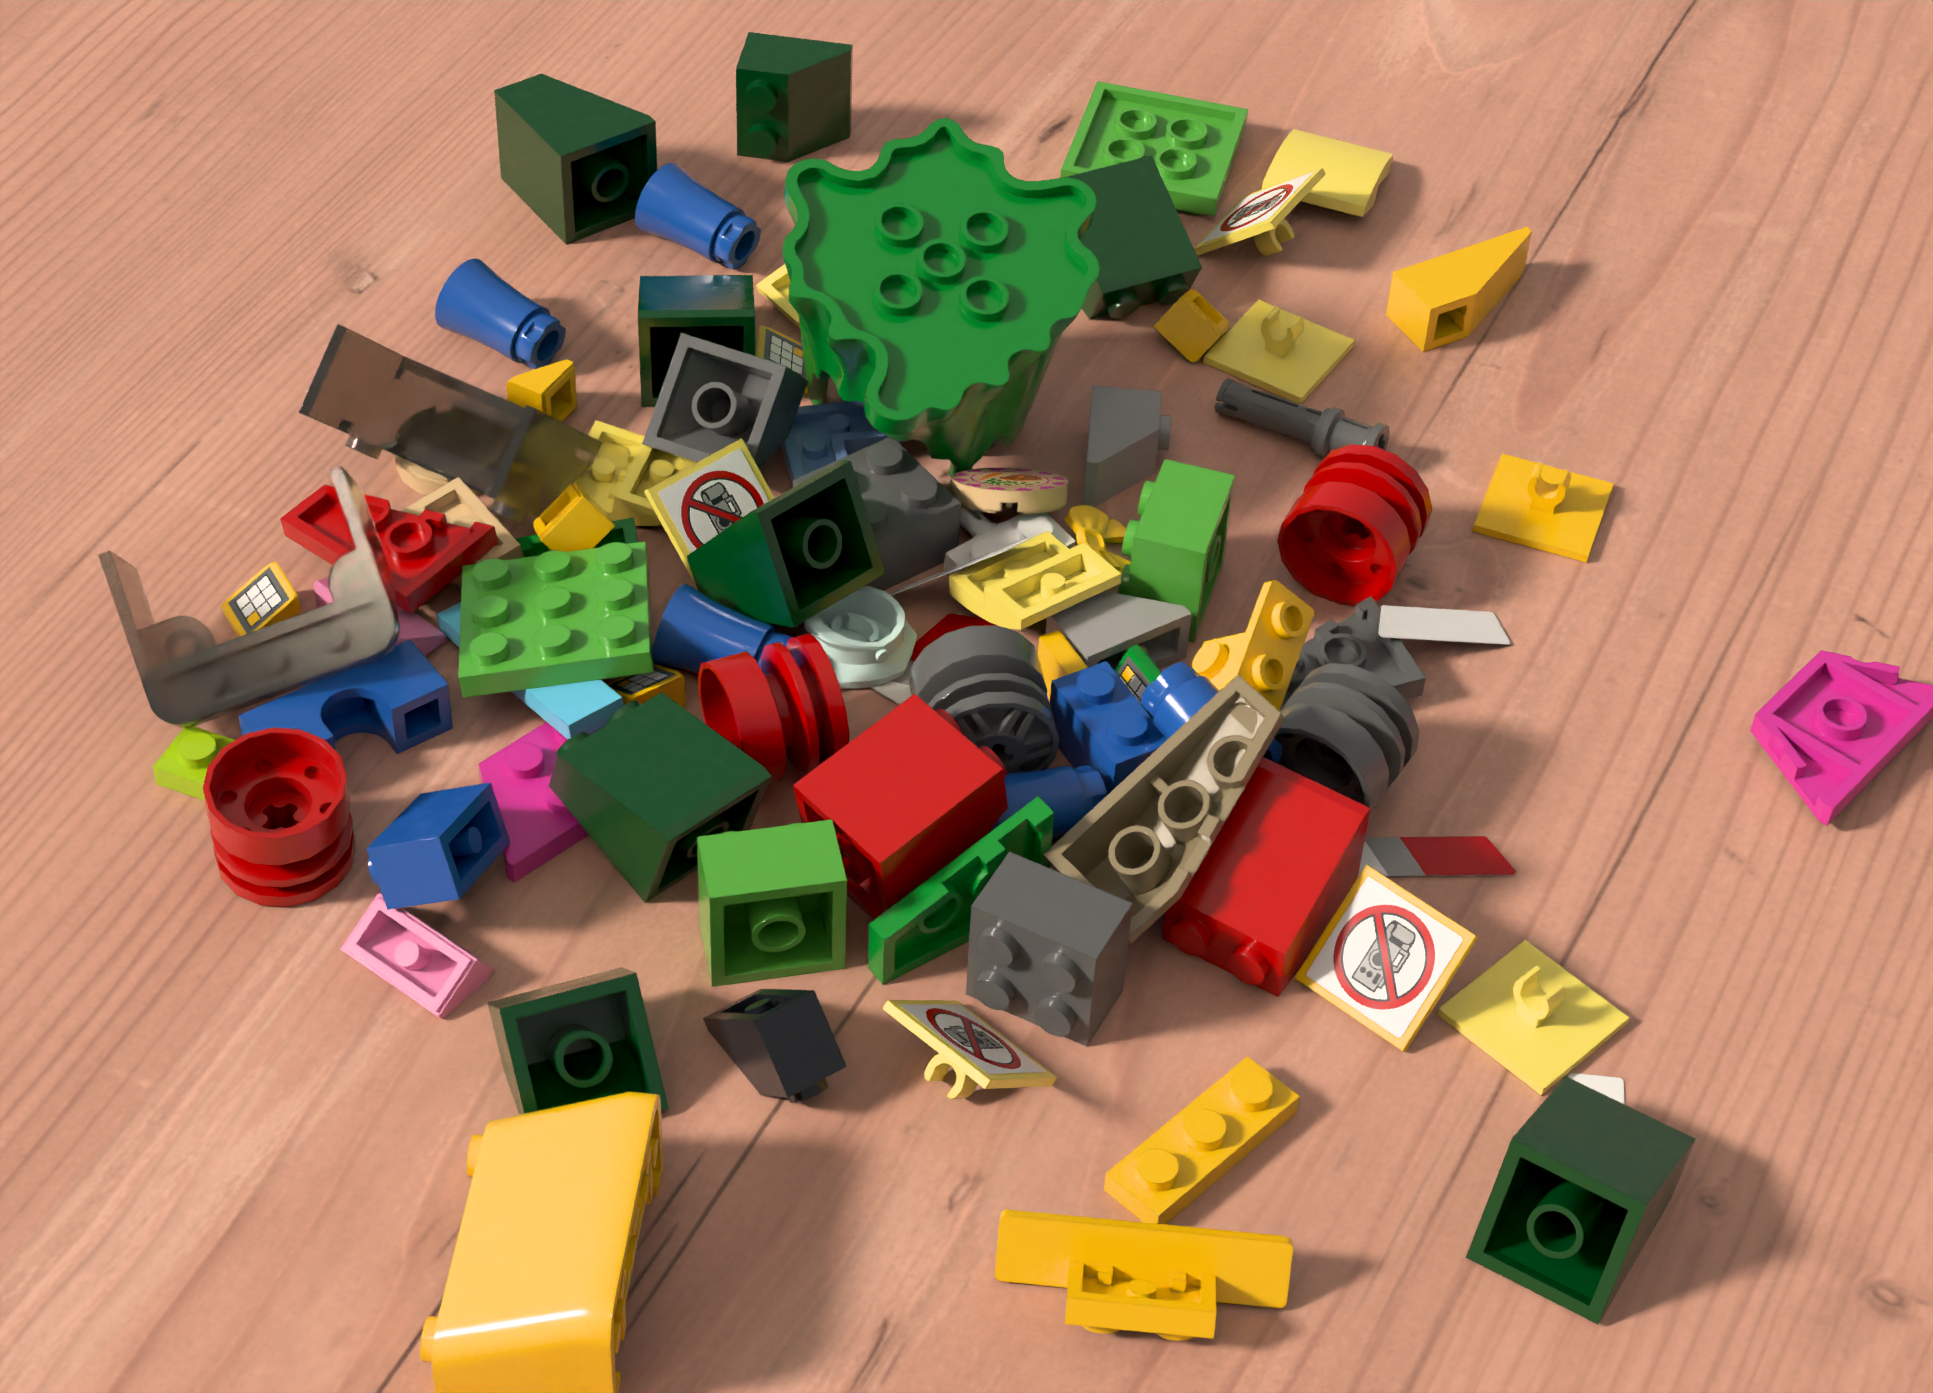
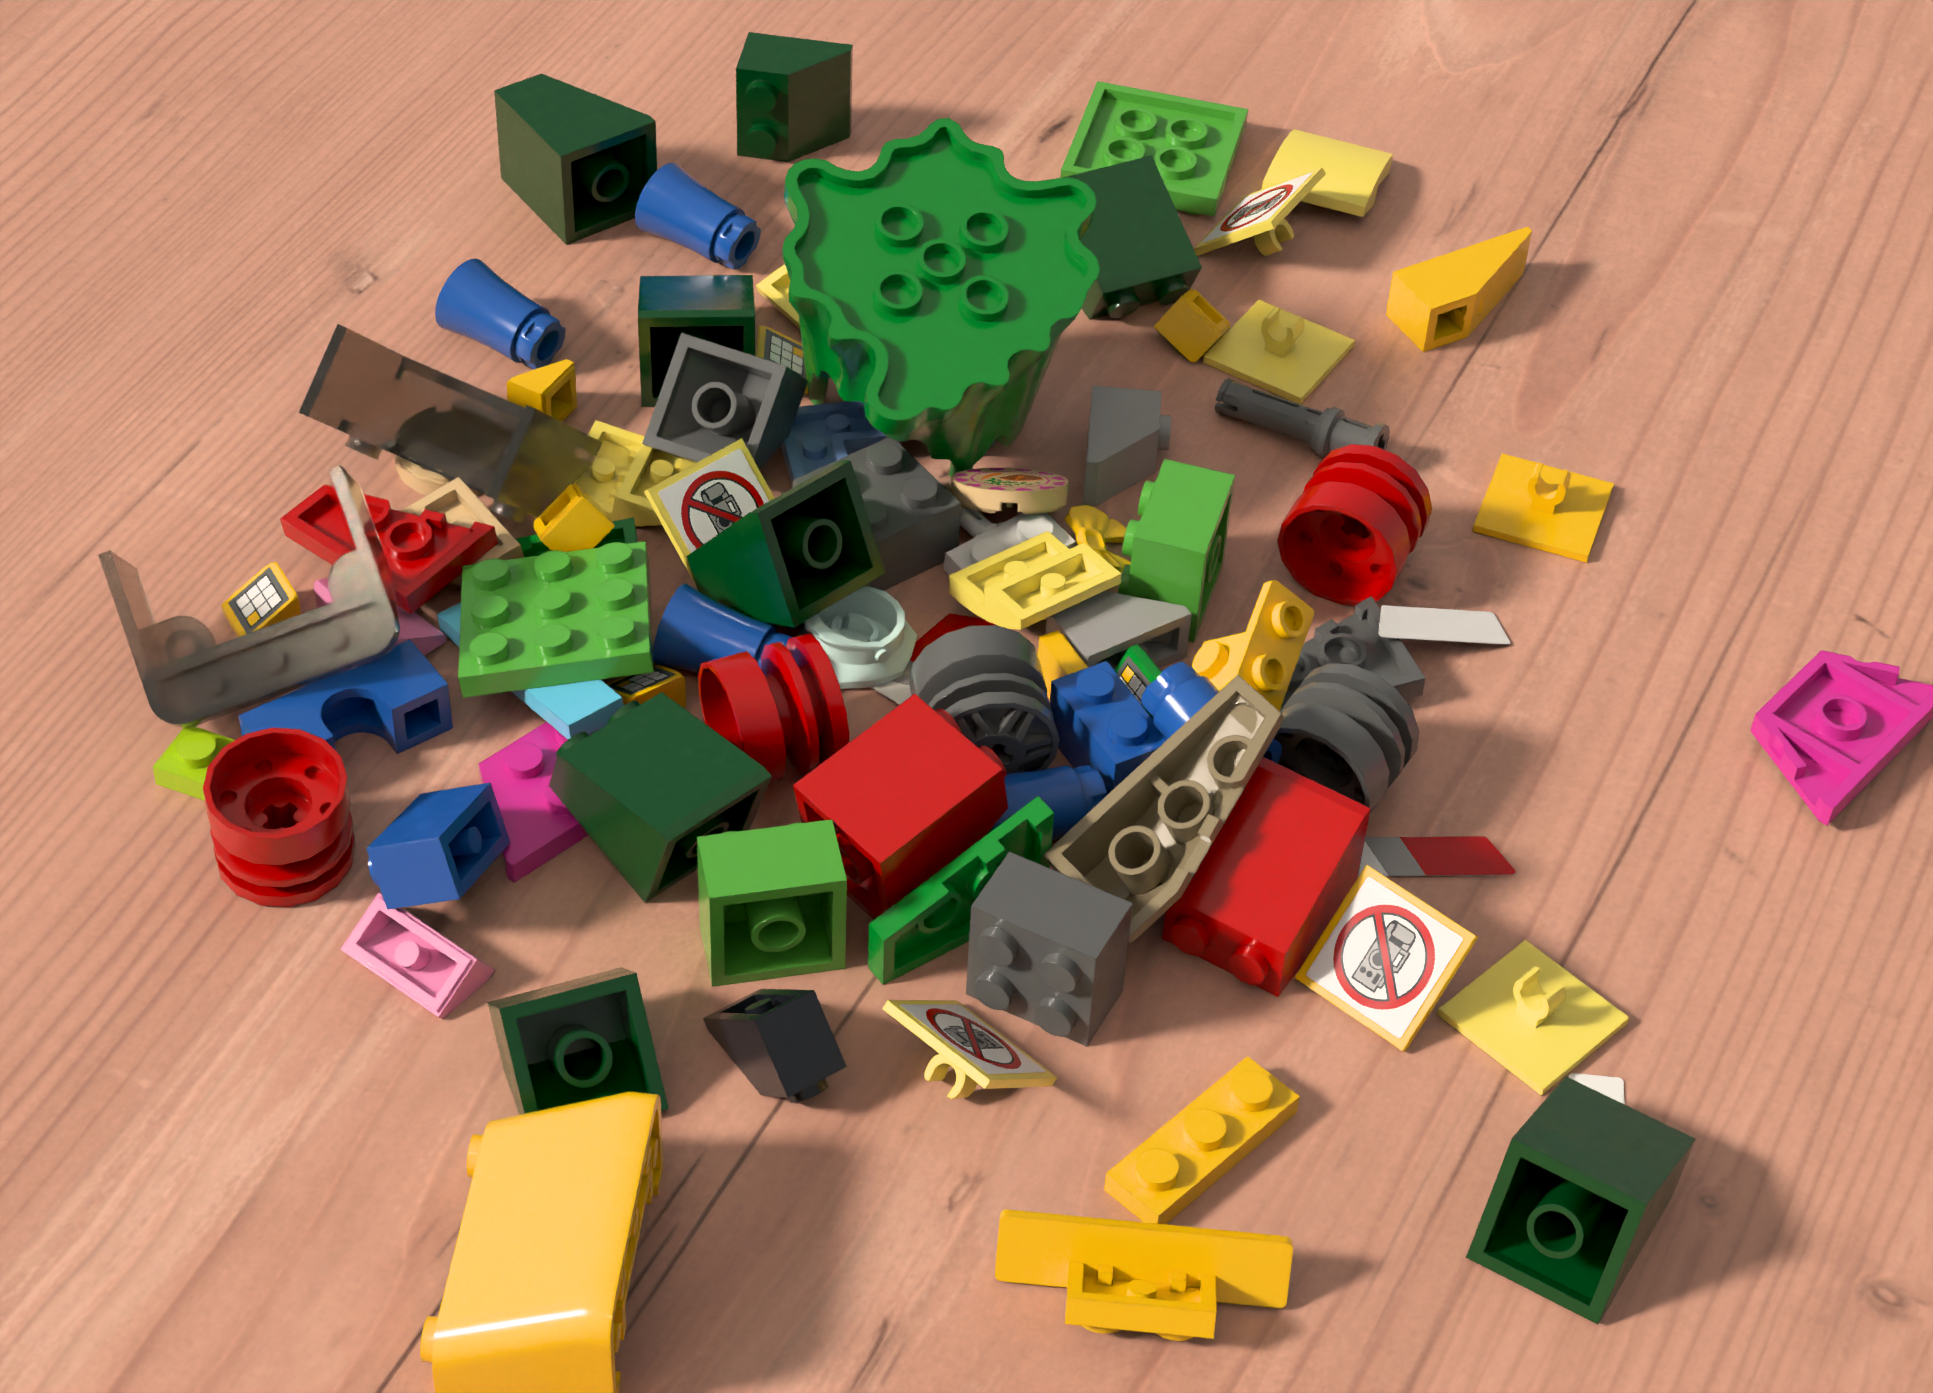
(958, 567): white sticker -> none

